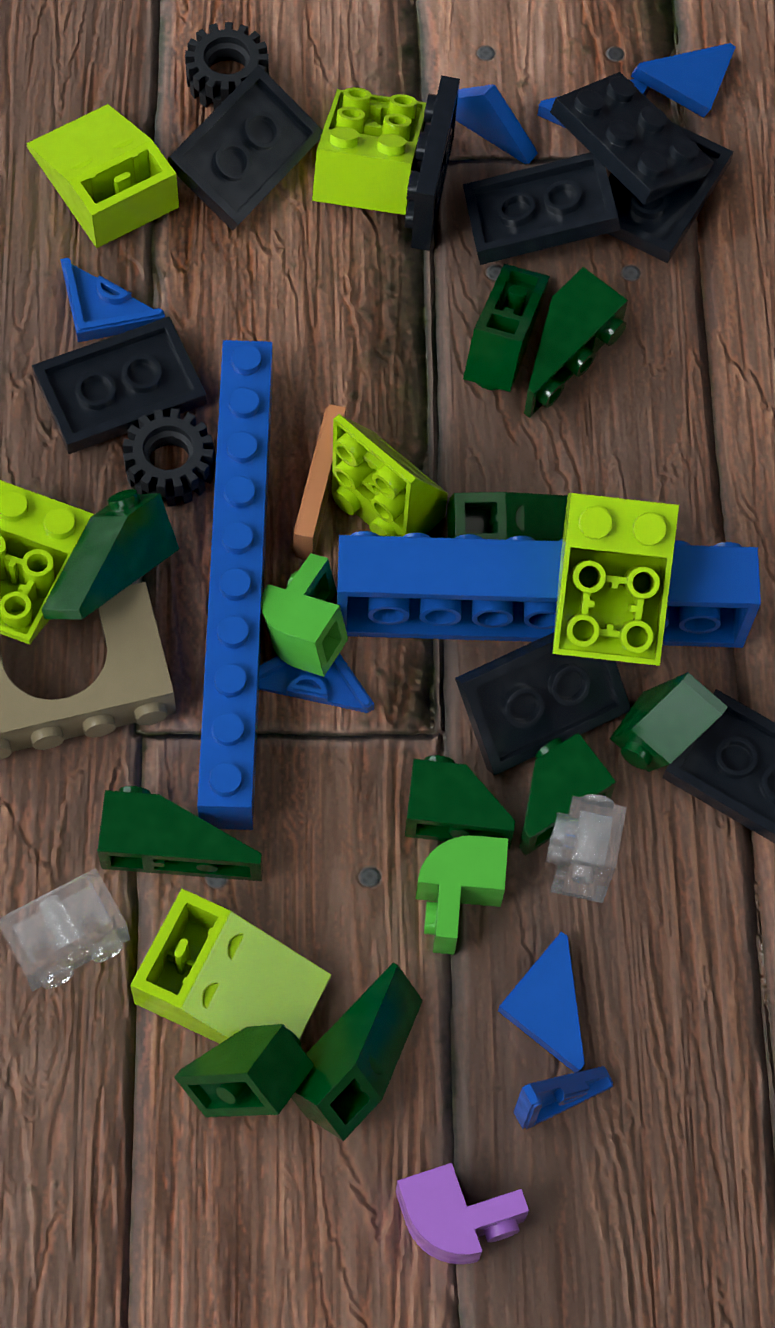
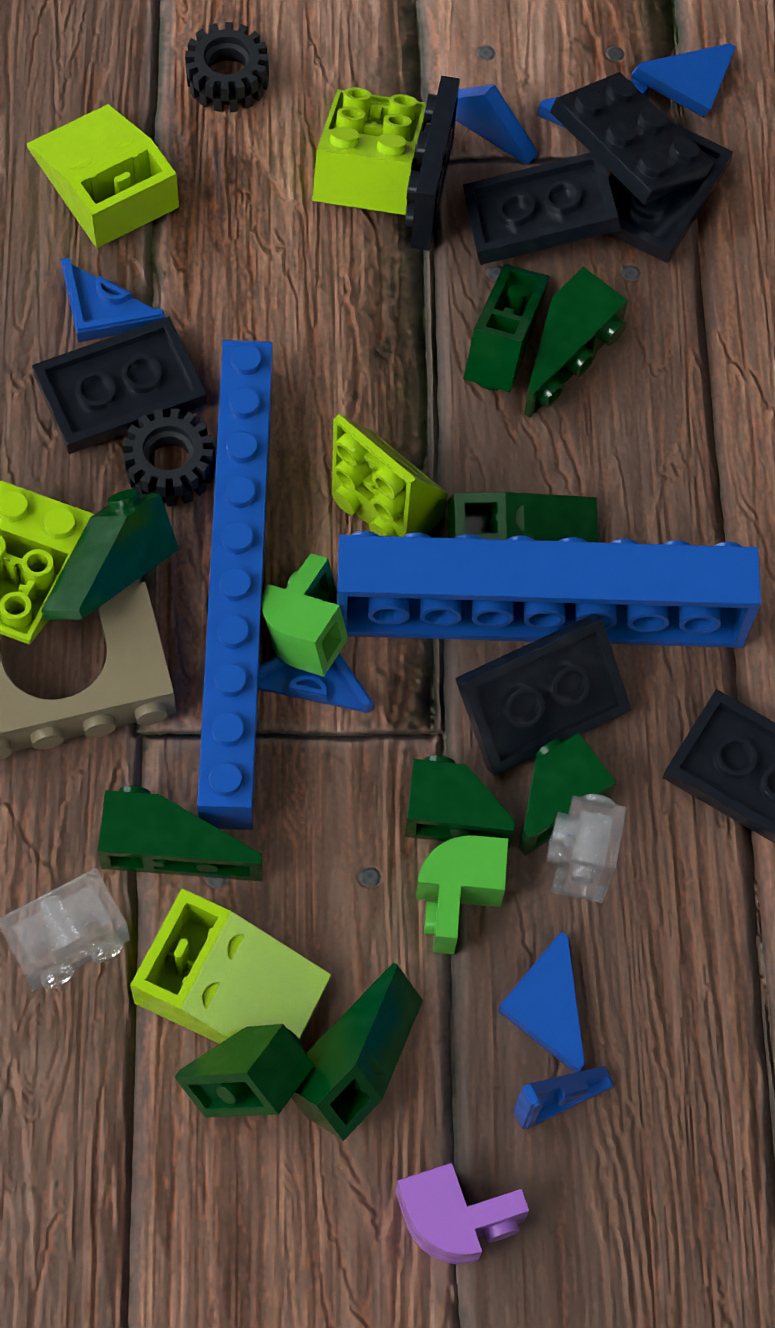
(245, 147): black plate -> none
(317, 488): nougat tile -> none
(614, 578): lime slope -> none
(666, 722): dark green slope -> none

